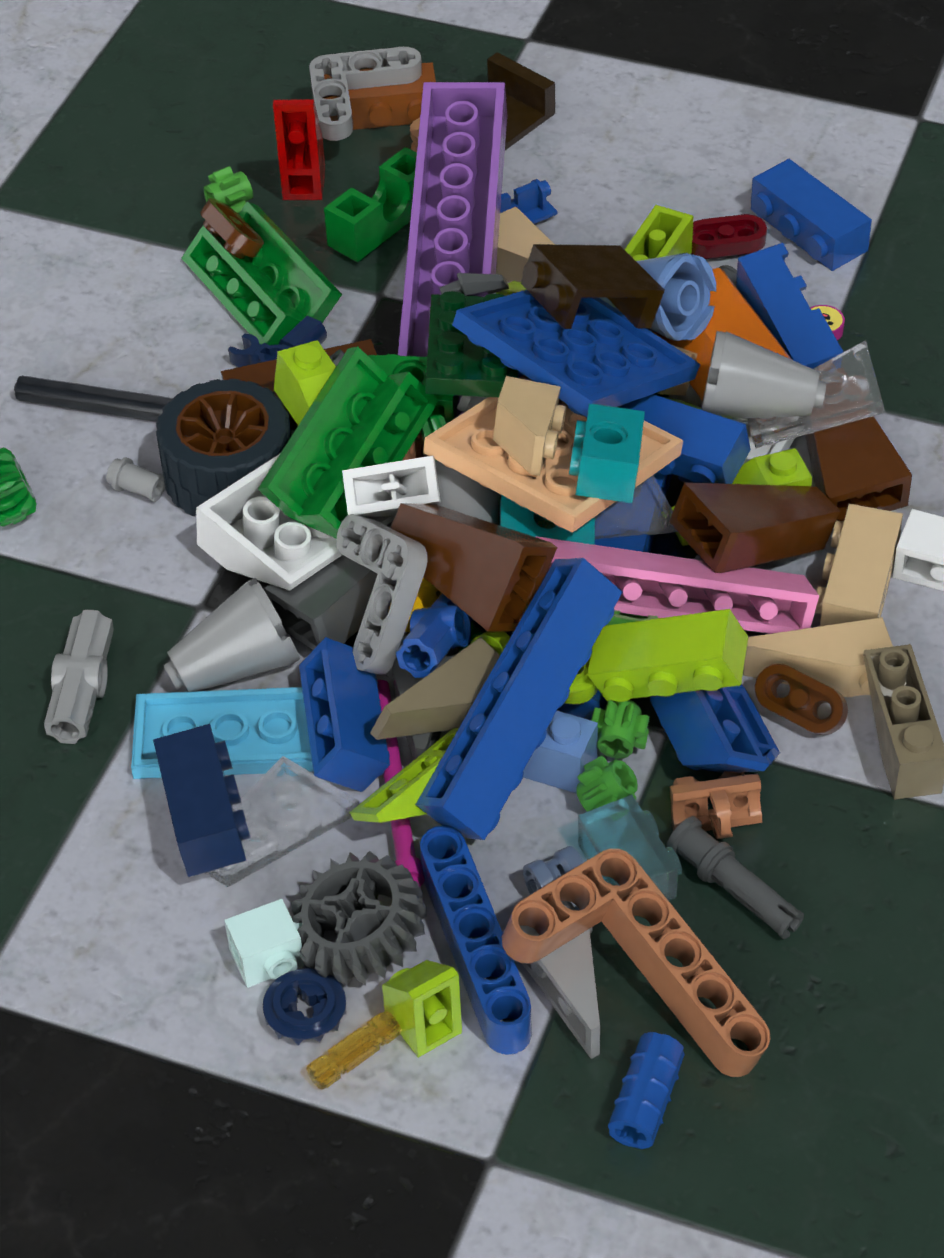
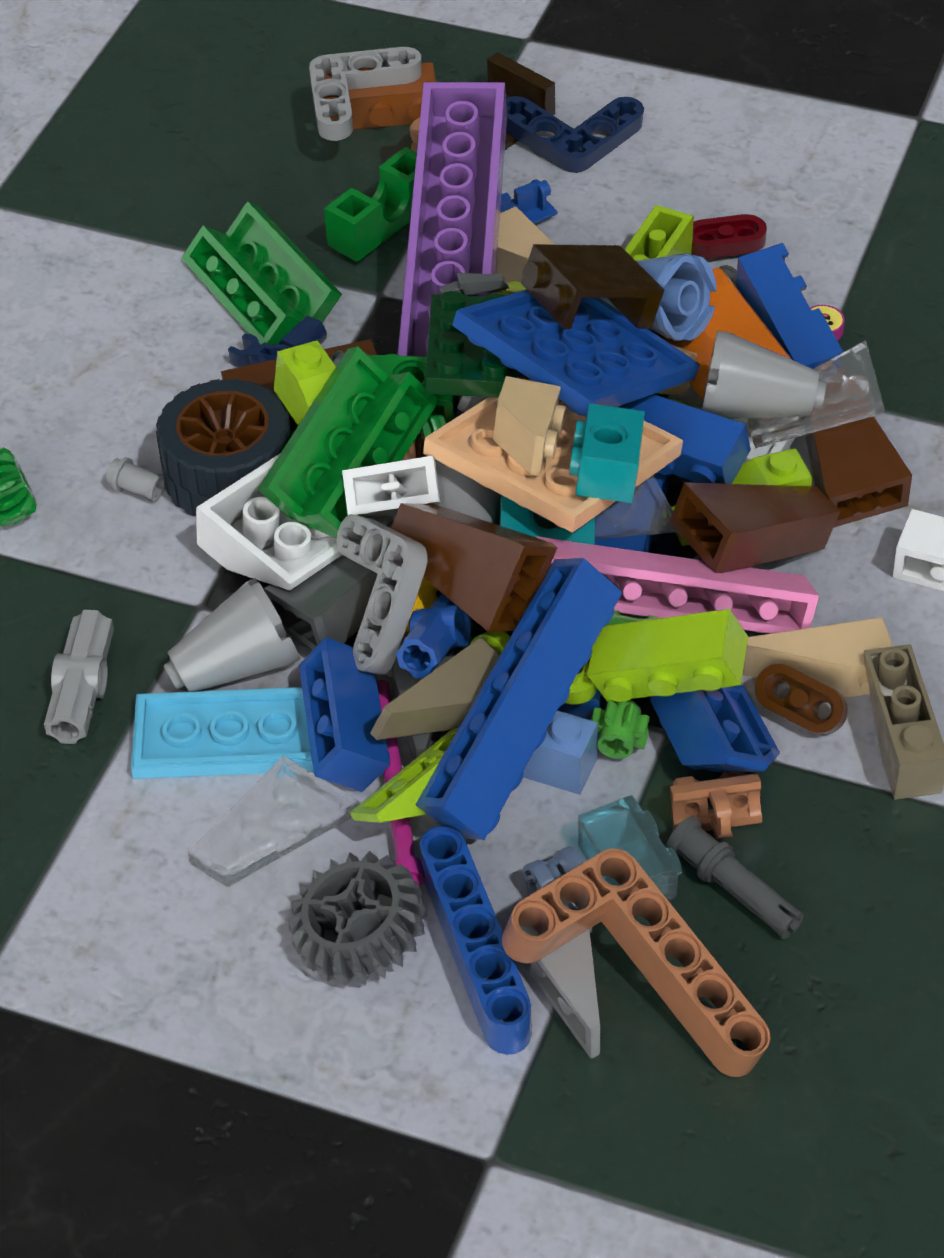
(90, 398): black axle -> none
(202, 799): dark blue brick -> none
(228, 224): reddish brown plate -> none
(229, 188): bright green gear -> none
(264, 942): light aqua brick -> none
(299, 149): red slope -> none
(322, 993): dark blue gear -> none
(353, 1050): clear yellow axle -> none
(425, 1004): lime slope -> none
(564, 148): none -> dark blue beam
(605, 783): bright green gear -> none
(646, 1090): blue axle -> none
(810, 214): blue brick -> none
(860, 567): tan brick -> none

